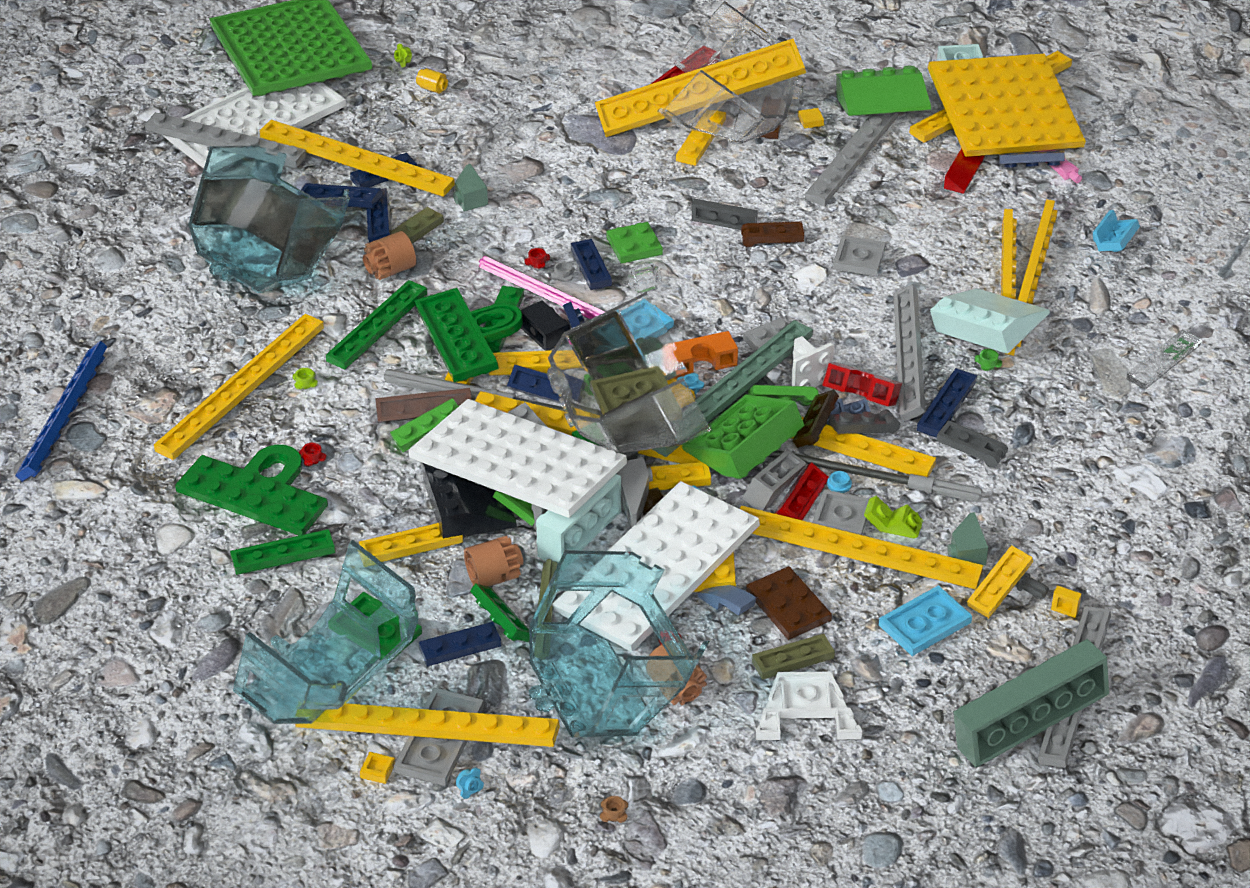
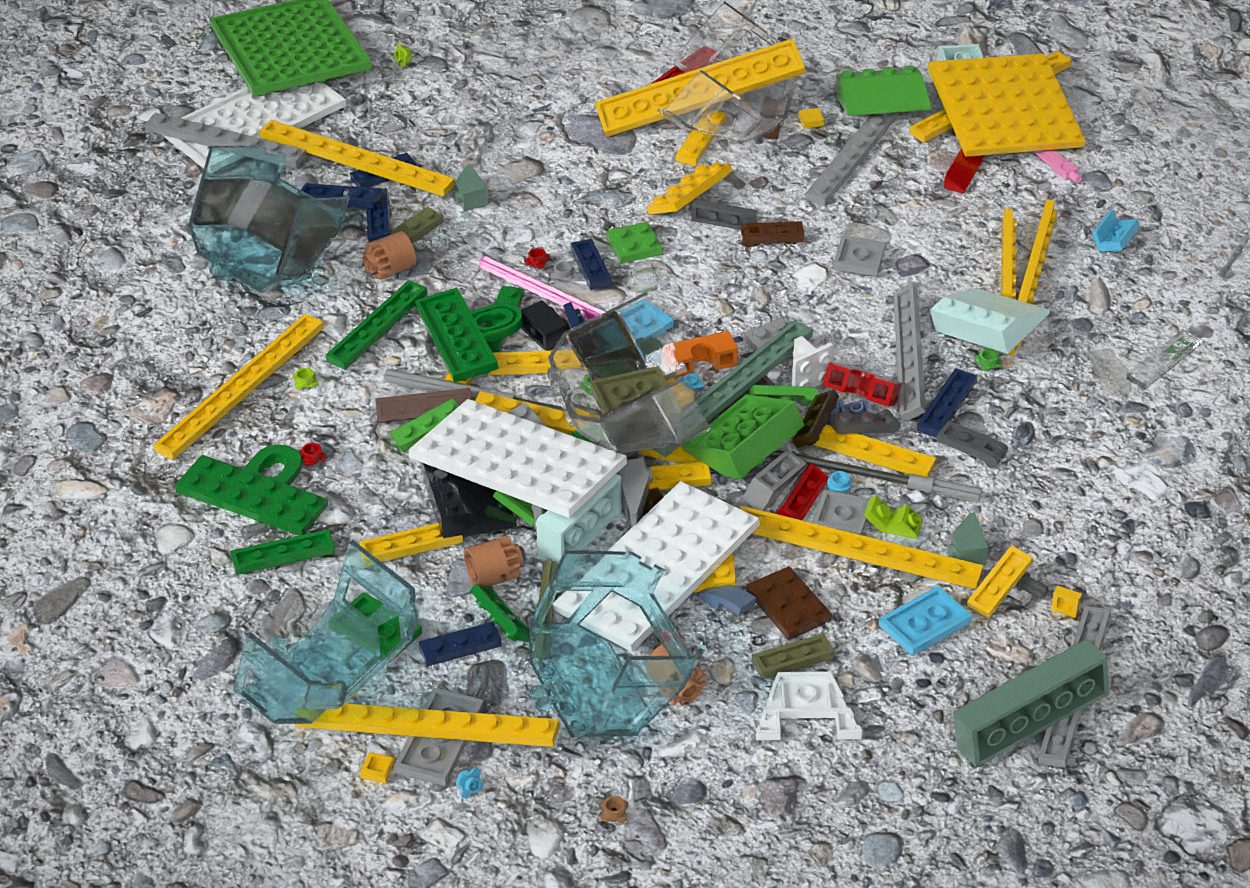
(59, 417): blue plate -> none
(432, 80): yellow brick -> none
(532, 383): dark blue plate -> none
(689, 188): none -> yellow plate
(1032, 158): dark blue plate -> none

